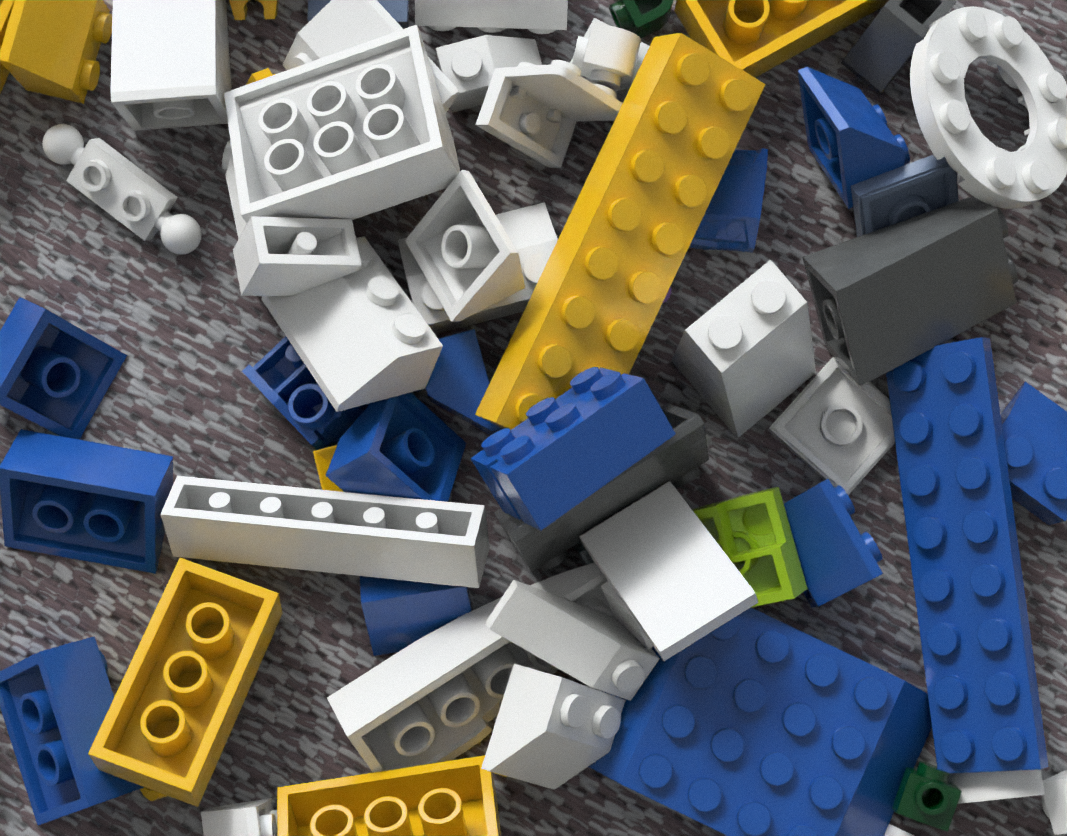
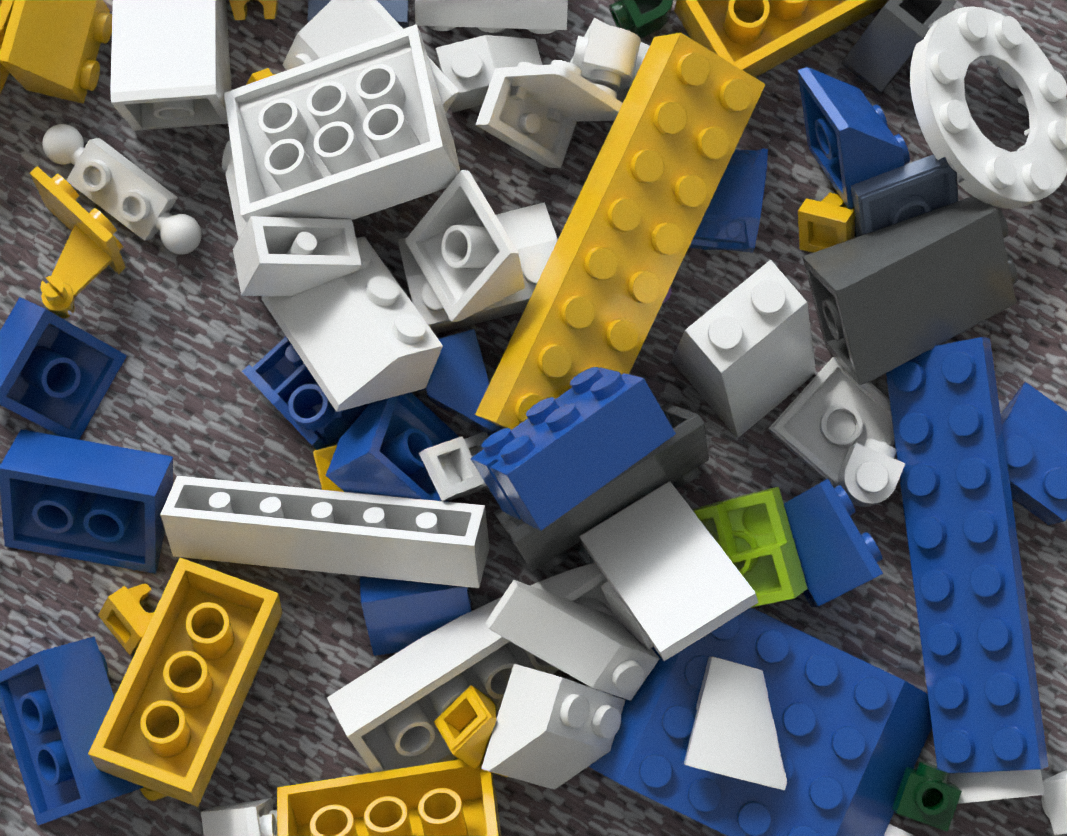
(87, 250): none -> yellow plate
(126, 616): none -> yellow tile
(452, 468): none -> white slope
(468, 725): none -> yellow slope
(735, 726): none -> white slope
(824, 223): none -> yellow tile
(870, 472): none -> white plate

